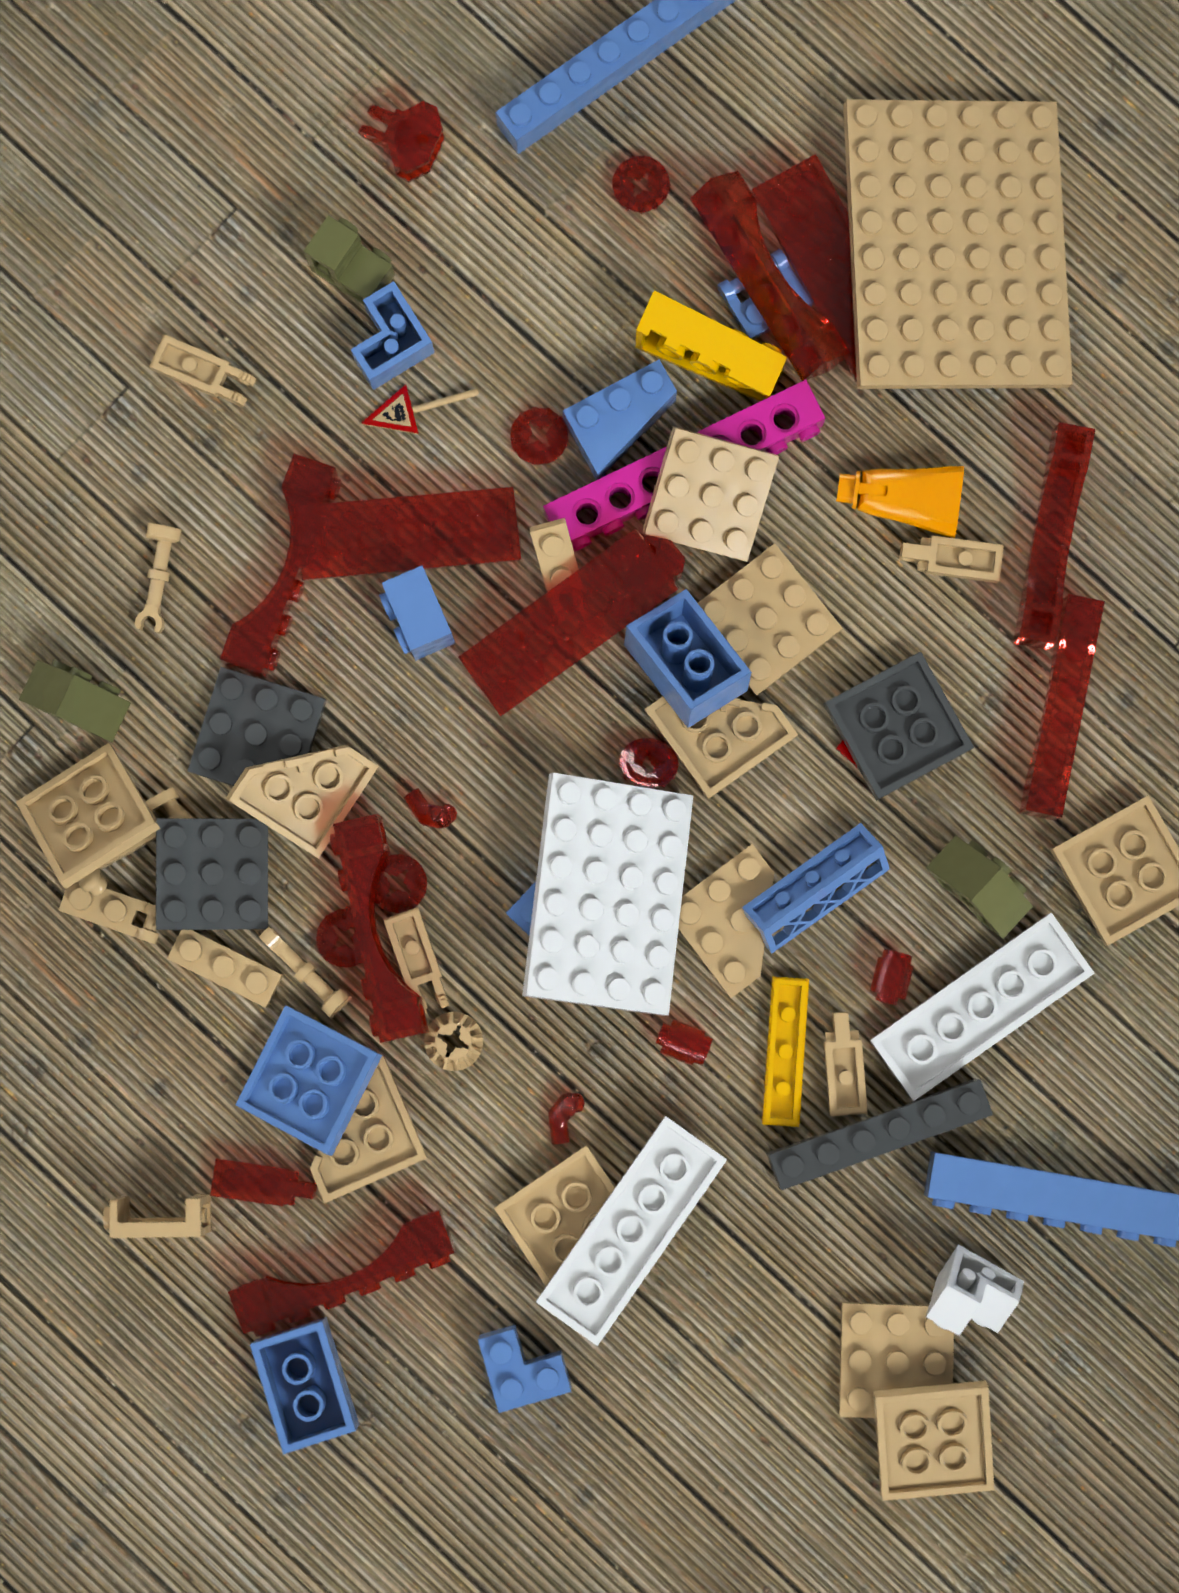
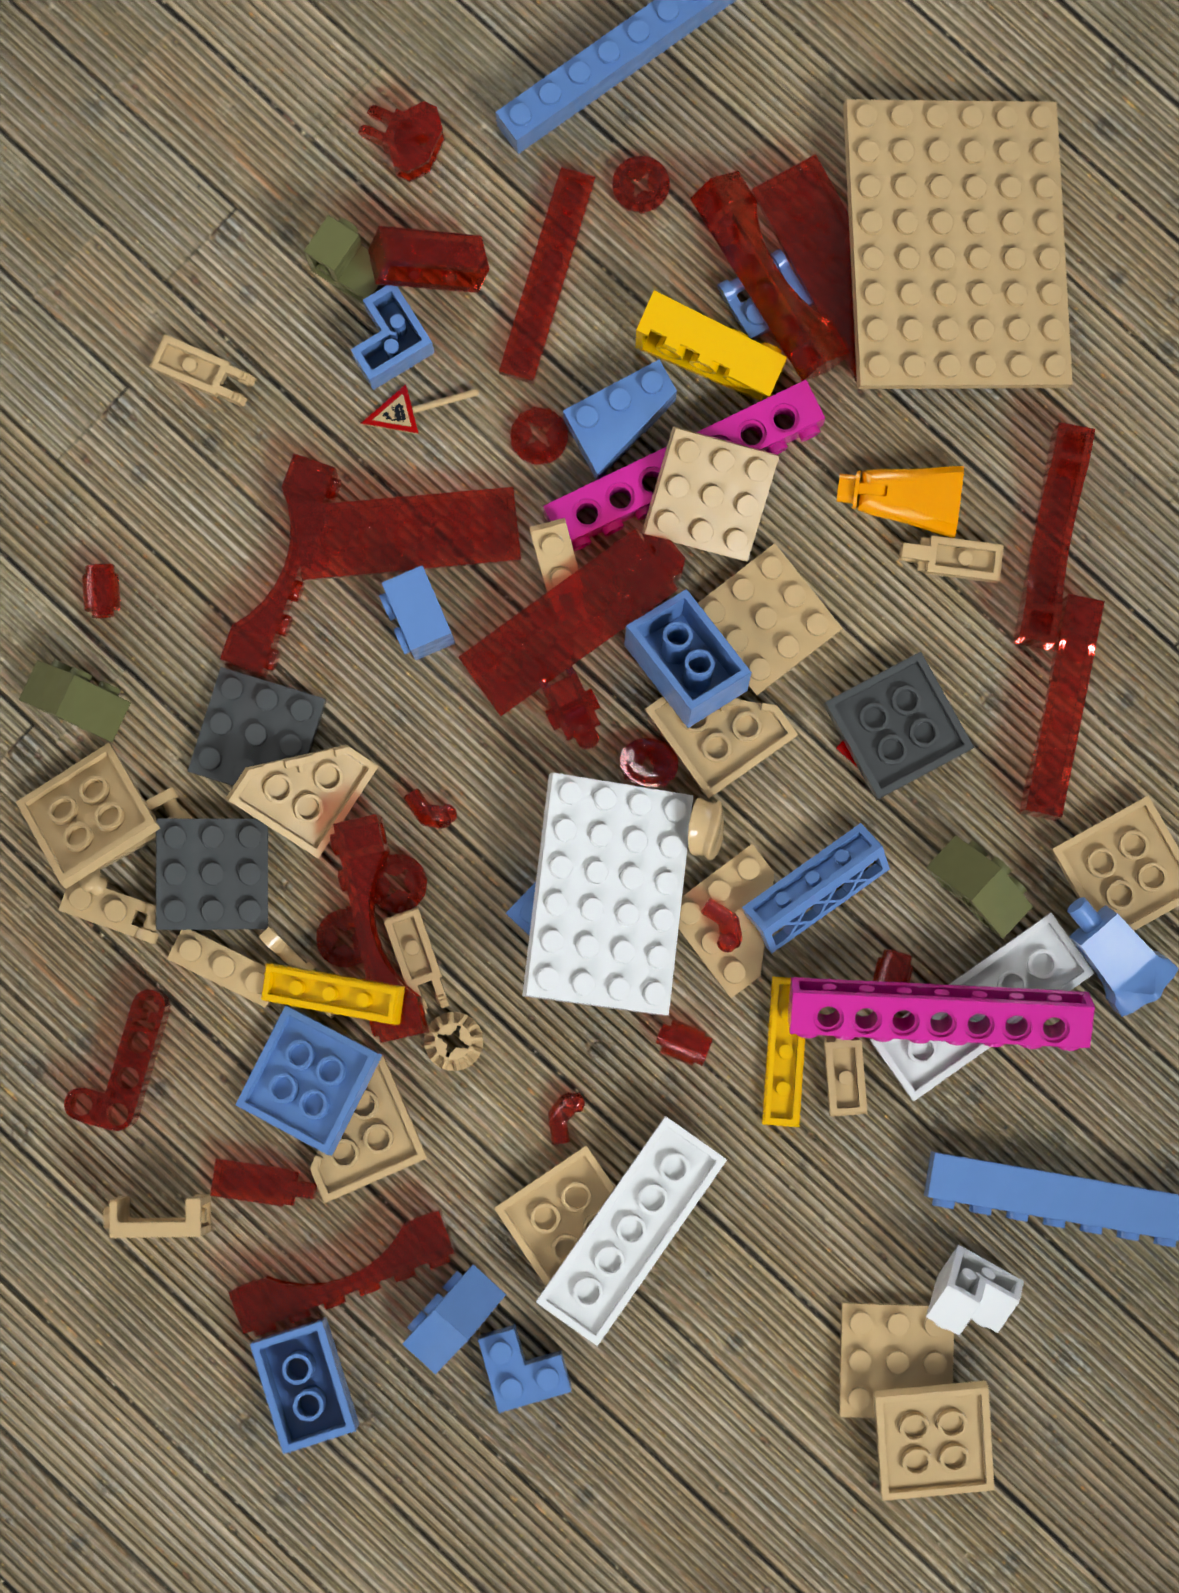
(101, 590): none -> clear red brick
(126, 1057): none -> clear red beam
(158, 574): tan piece -> none
(333, 993): none -> yellow tile
(428, 259): none -> clear red brick
(452, 1317): none -> medium blue brick
(547, 275): none -> clear red plate
(572, 709): none -> clear red hinge
(706, 828): none -> tan piece
(728, 924): none -> clear red arm
(879, 1134): dark grey arch -> none
(924, 1000): none -> dark pink brick
(1119, 958): none -> medium blue piece

